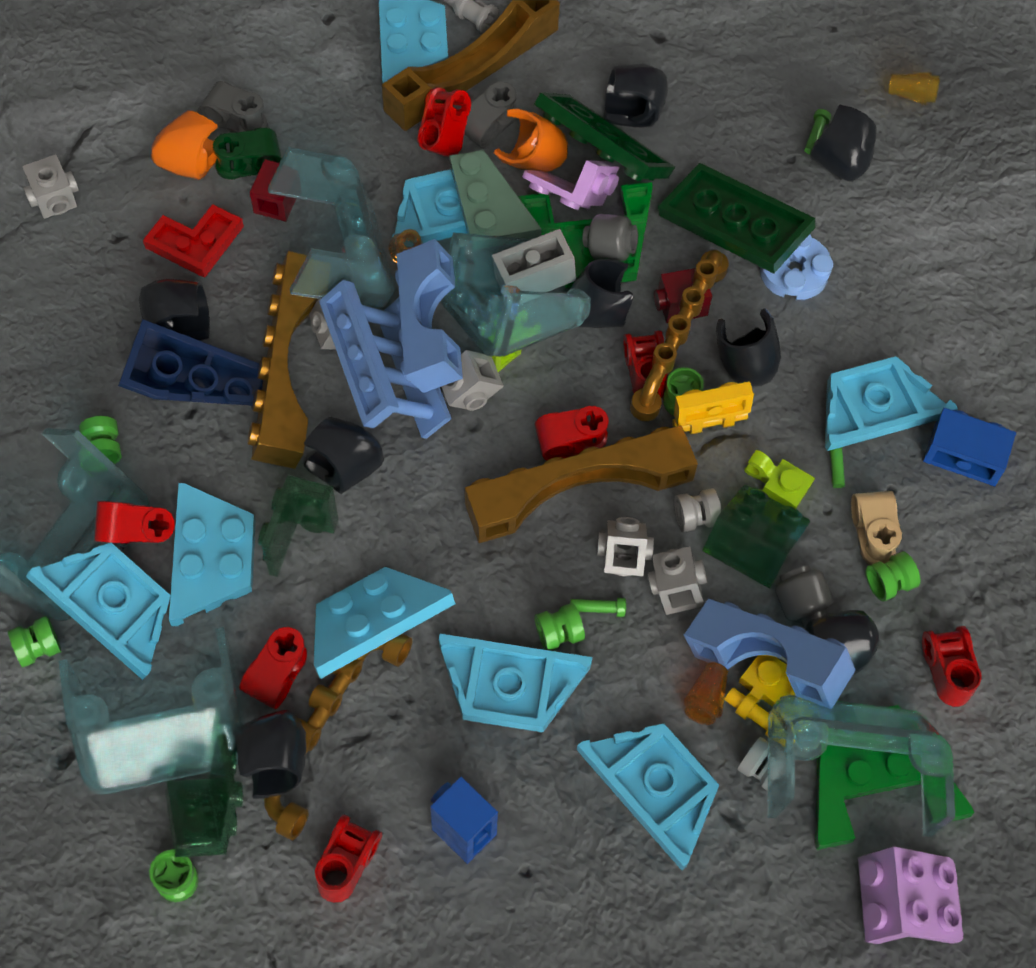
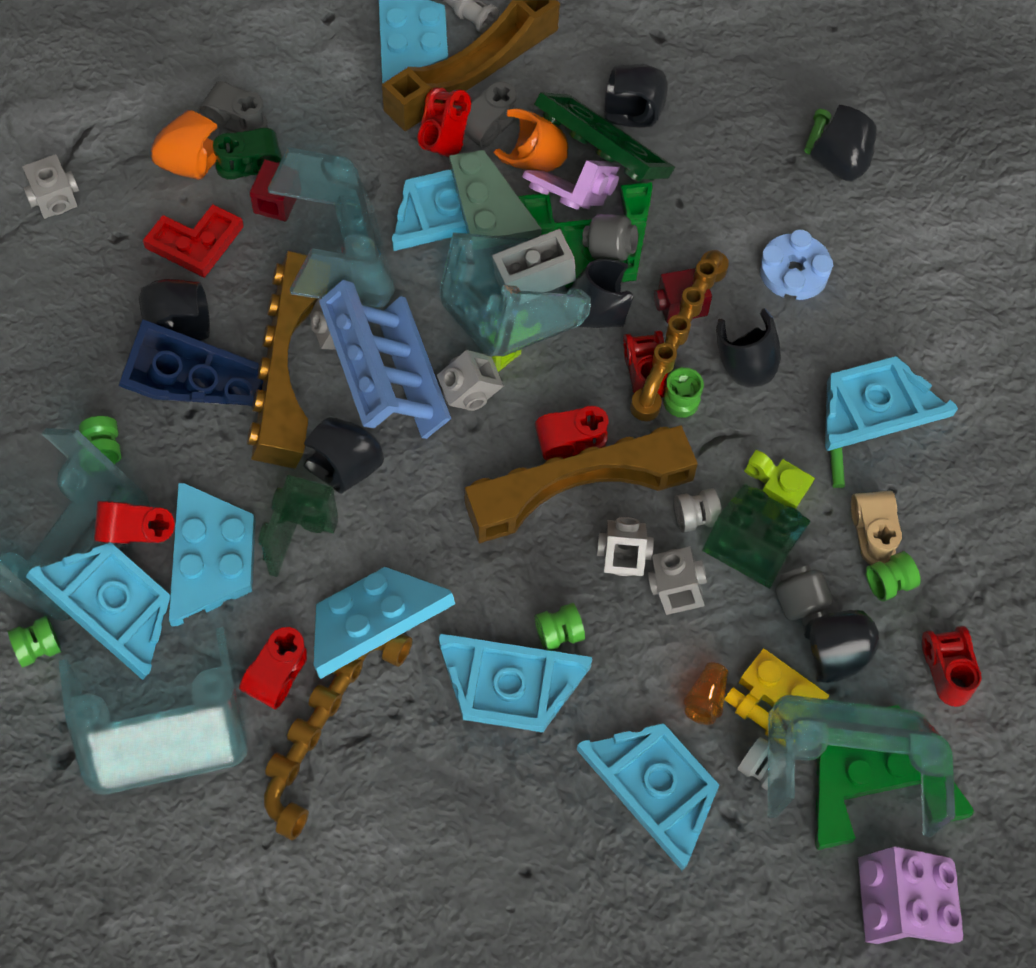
(170, 869): bright green wheel -> none
(204, 809): clear green bracket -> none
(272, 752): black piece -> none
(347, 851): red piece -> none
(396, 244): clear orange cone -> none
(423, 280): medium blue arch -> none
(463, 819): blue brick -> none
(601, 606): bright green piece -> none
(713, 407): yellow plate -> none
(737, 217): dark green plate -> none
(815, 666): medium blue arch -> none
(917, 87): clear yellow cone -> none
(970, 446): blue brick -> none

